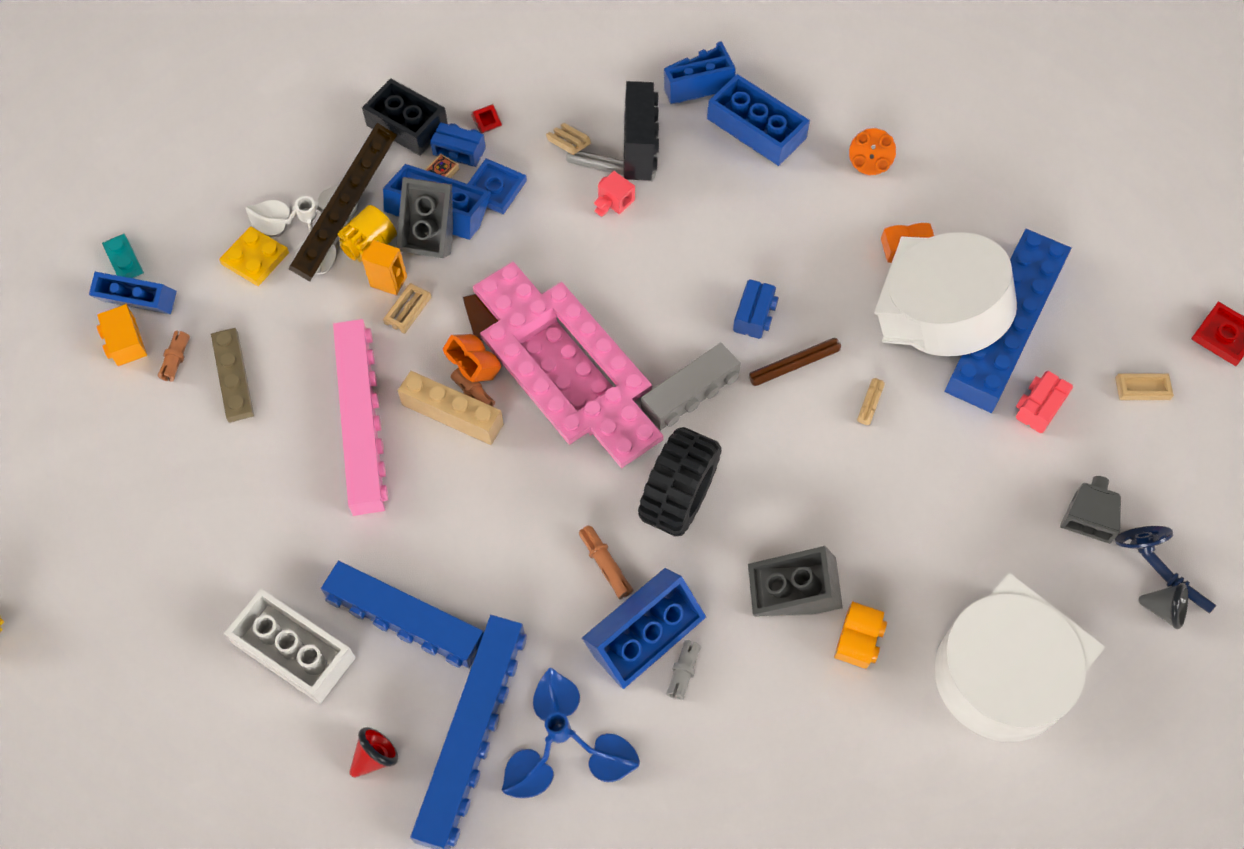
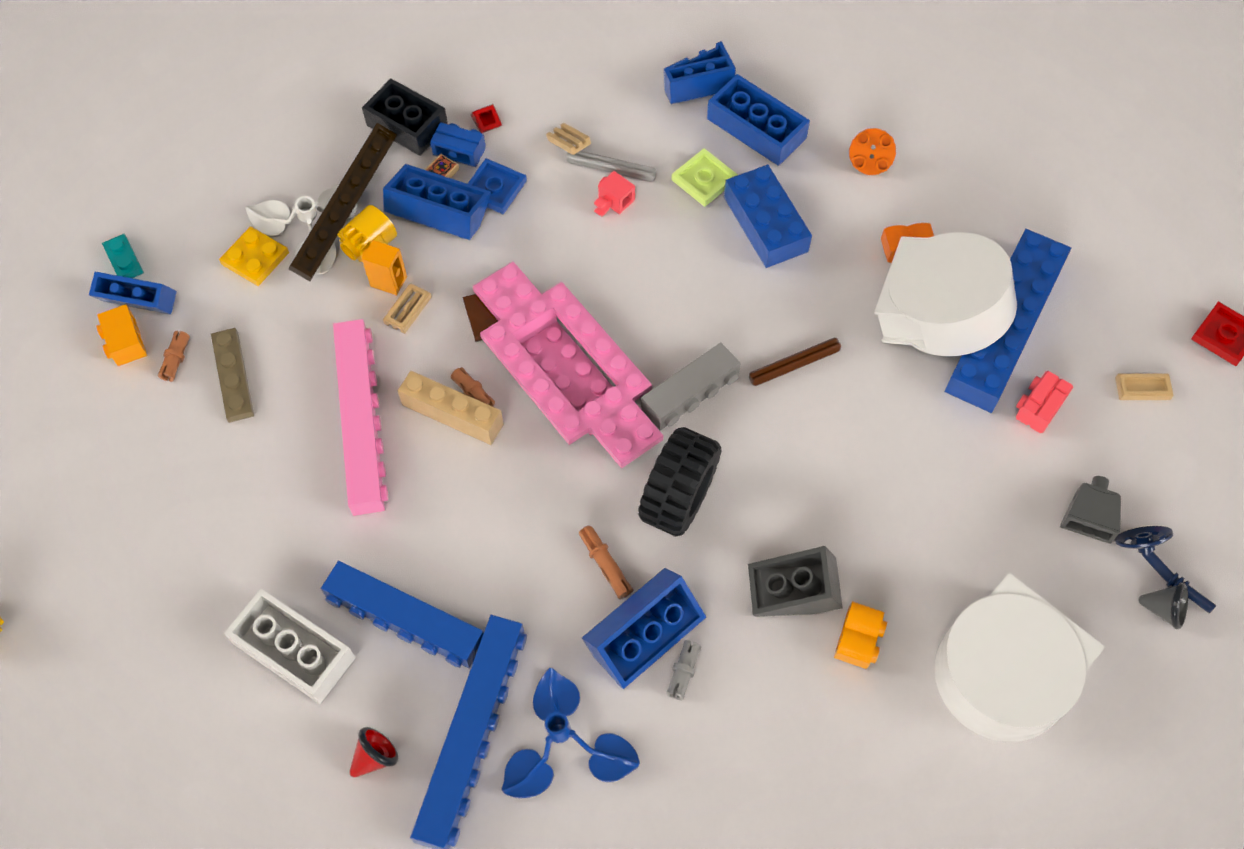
(425, 218): dark grey slope -> none
(471, 357): orange brick -> none
(640, 130): black brick -> none
(703, 177): none -> yellowish green plate
(754, 309): blue brick -> none
(767, 216): none -> blue brick
(870, 401): tan axle -> none

